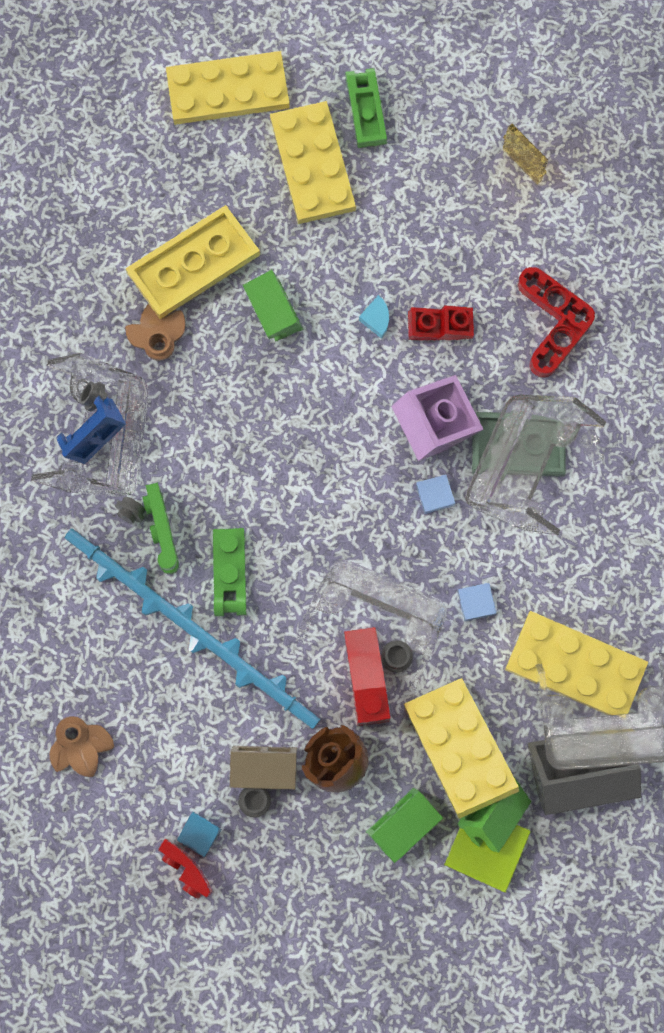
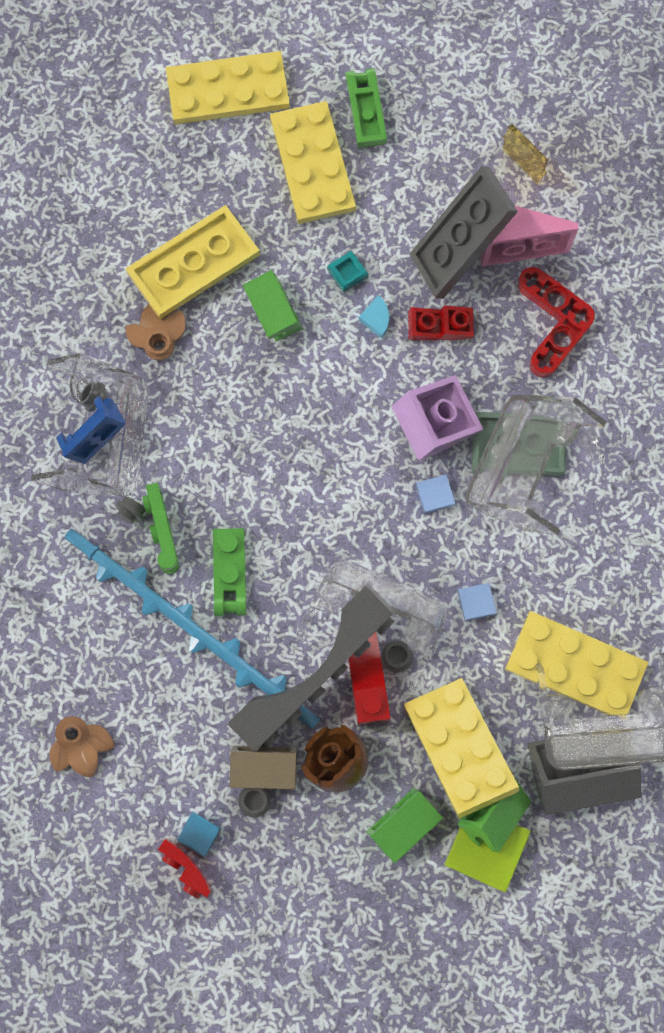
(266, 713): none -> dark grey arch
(347, 271): none -> teal tile
(463, 232): none -> dark grey plate
(529, 237): none -> bright pink slope

